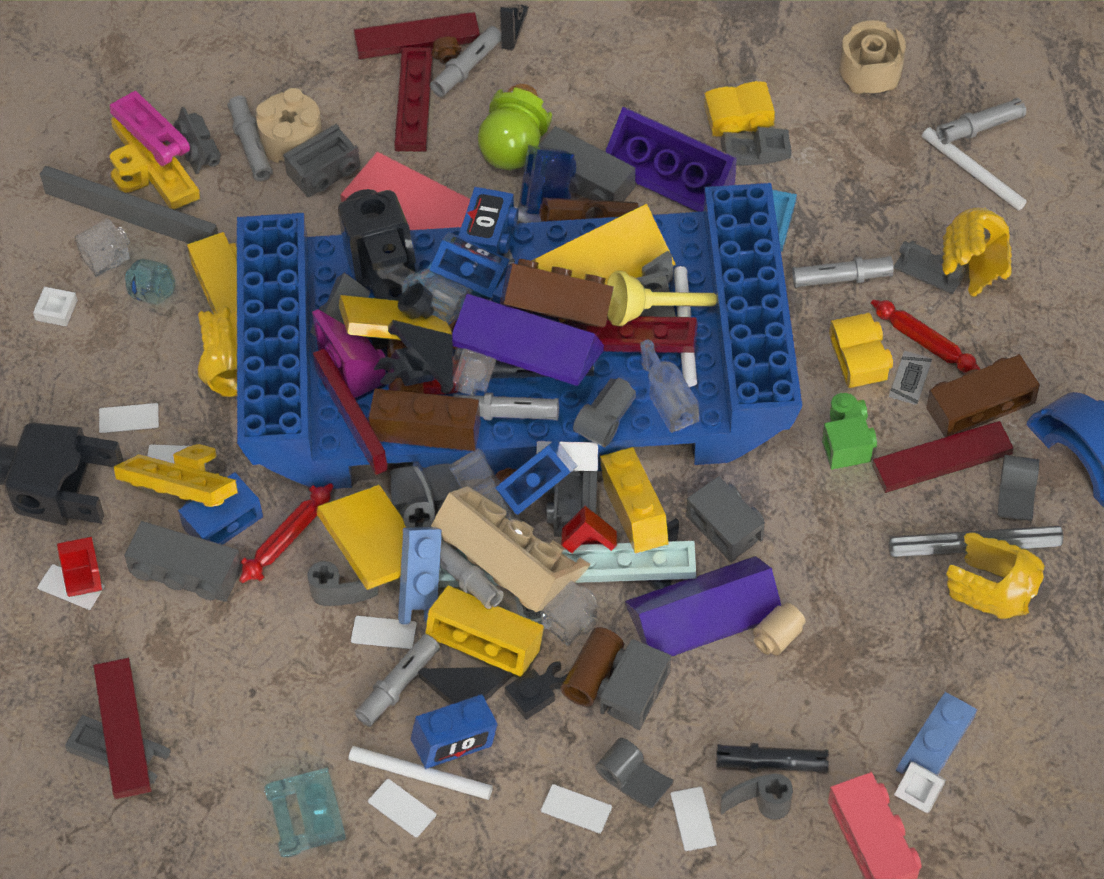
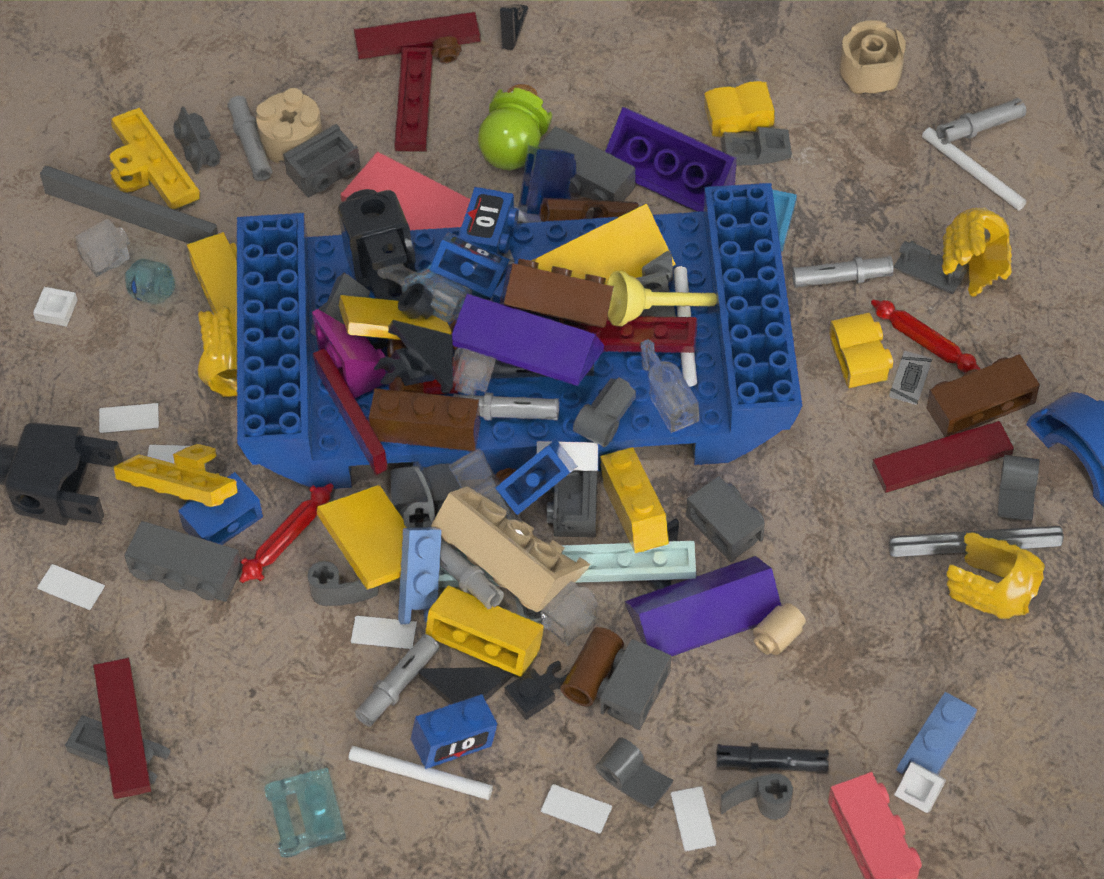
(79, 566): red panel -> none
(149, 127): dark pink plate -> none
(402, 808): white sticker -> none
(458, 68): light grey pin -> none
(587, 529): red panel -> none
(847, 436): bright green brick -> none

